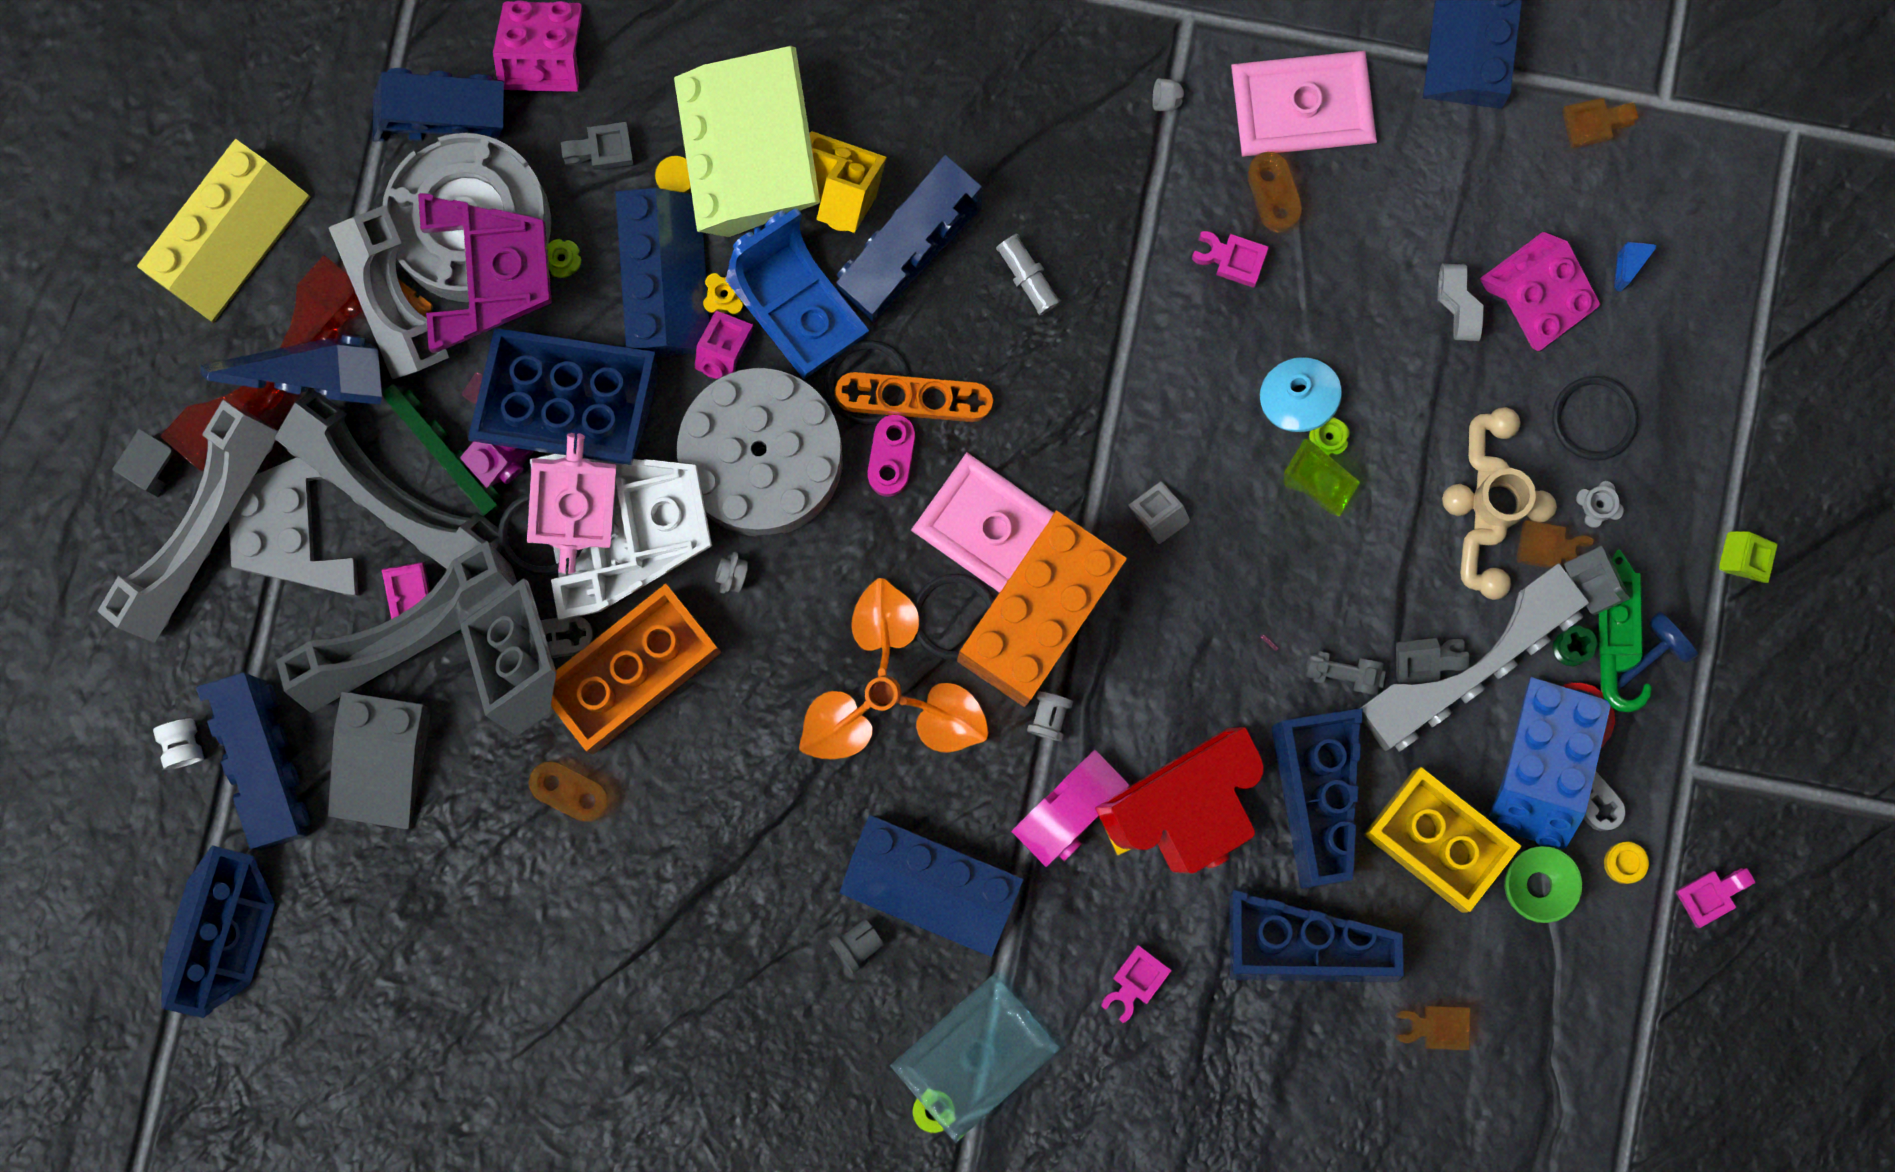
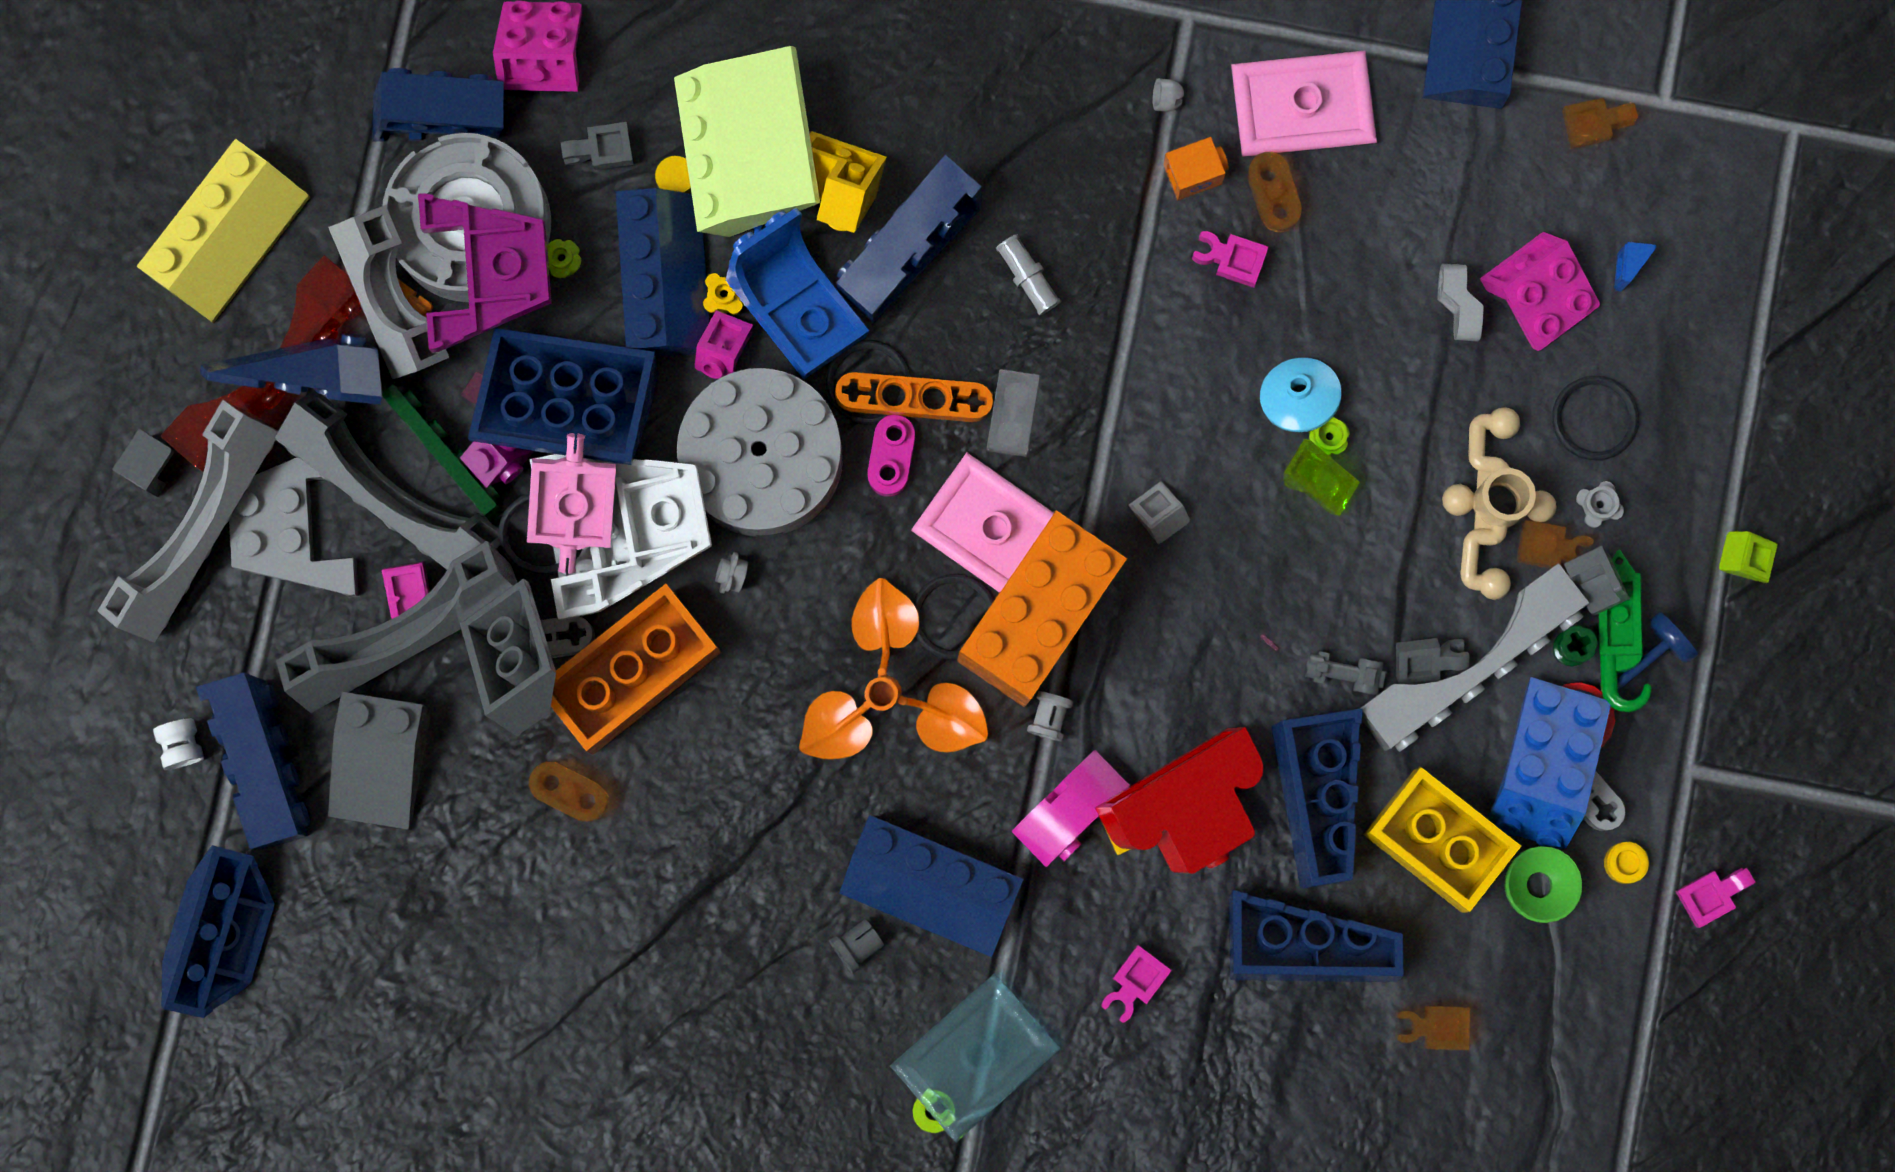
(1013, 412): none -> clear plate
(1195, 168): none -> orange brick

